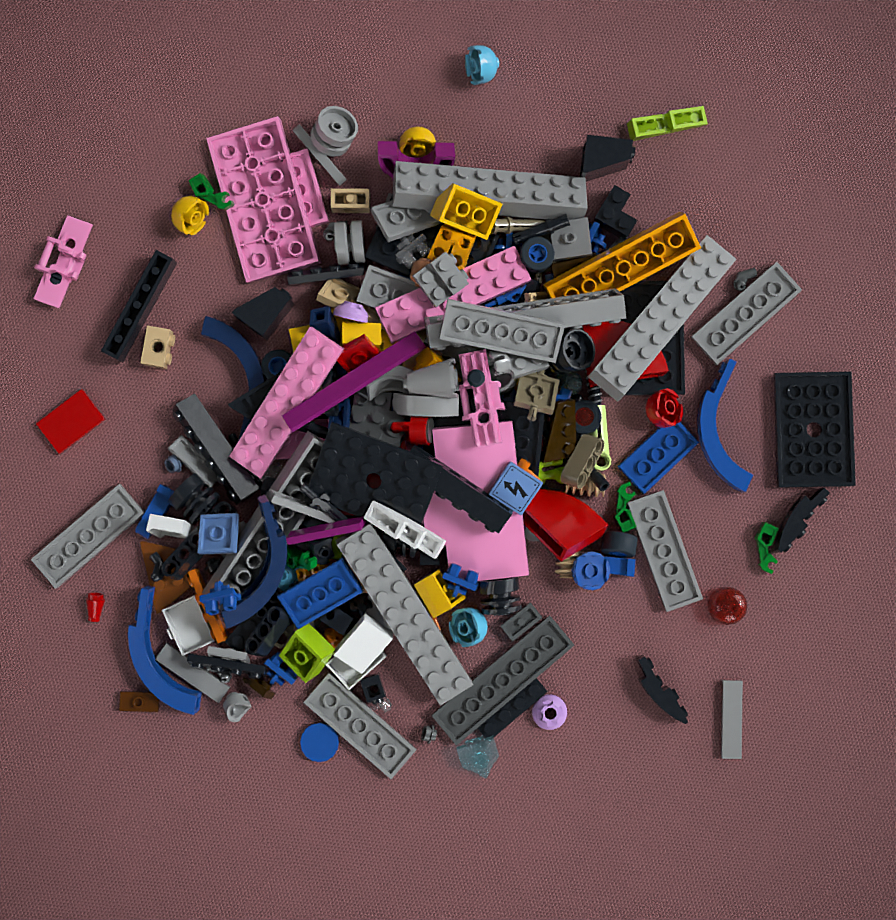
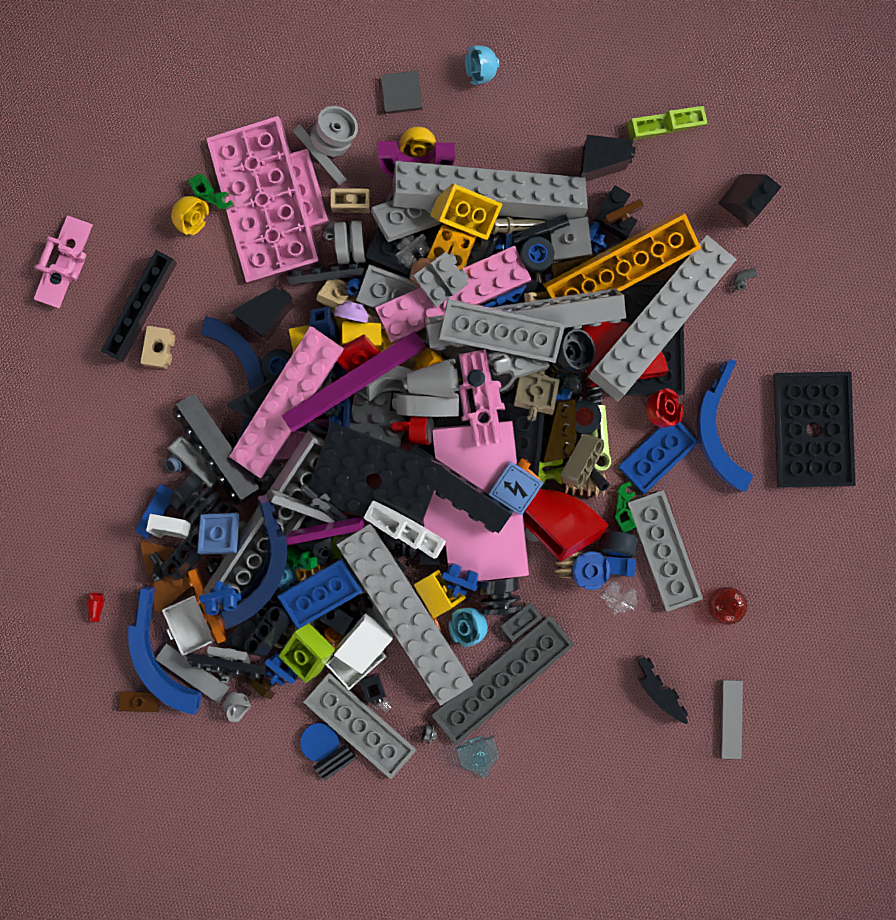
(71, 421): red tile -> none
(88, 536): light grey plate -> none
(335, 762): none -> black tile
(355, 285): none -> blue pin
(401, 92): none -> dark grey tile
(513, 709): black plate -> none
(545, 702): lavender piece -> none
(618, 601): none -> clear hips
(623, 213): none -> reddish brown plate
(746, 313): light grey plate -> none
(749, 196): none -> black slope
(764, 556): green piece -> none
(793, 524): black slope -> none

